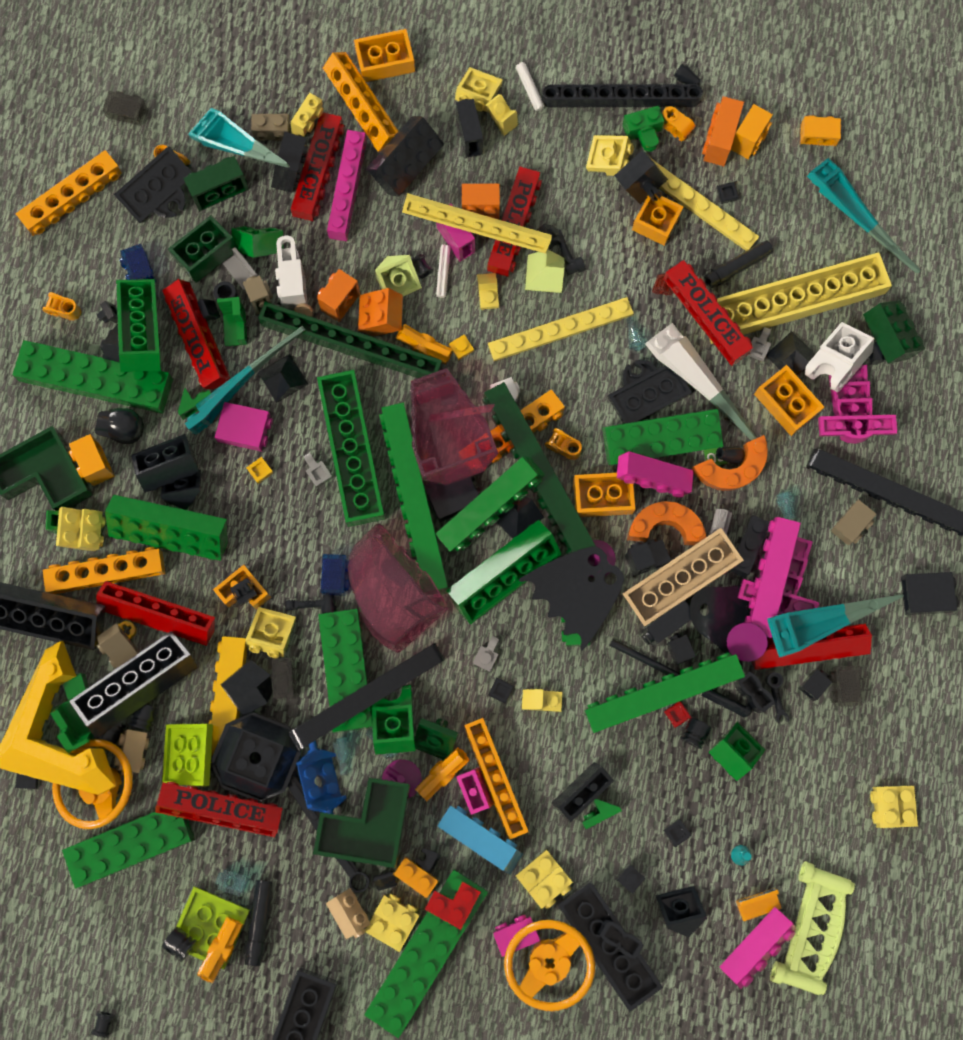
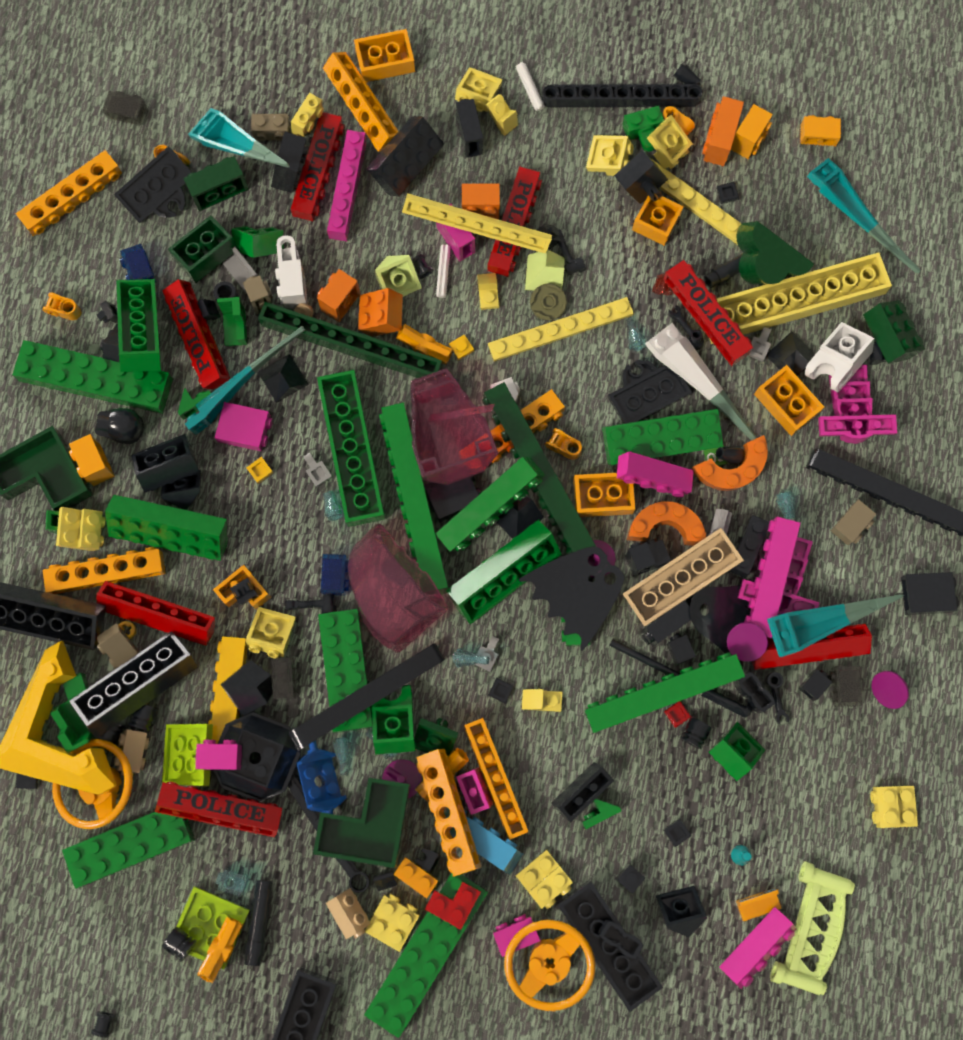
(218, 756): none -> dark pink brick
(332, 507): none -> clear light blue cone
(457, 819): none -> light orange brick
(465, 658): none -> clear light blue cone
(548, 302): none -> olive tile
(669, 143): none -> light yellow plate
(695, 336): none -> black brick
(767, 256): none -> dark green brick
(890, 689): none -> magenta shield

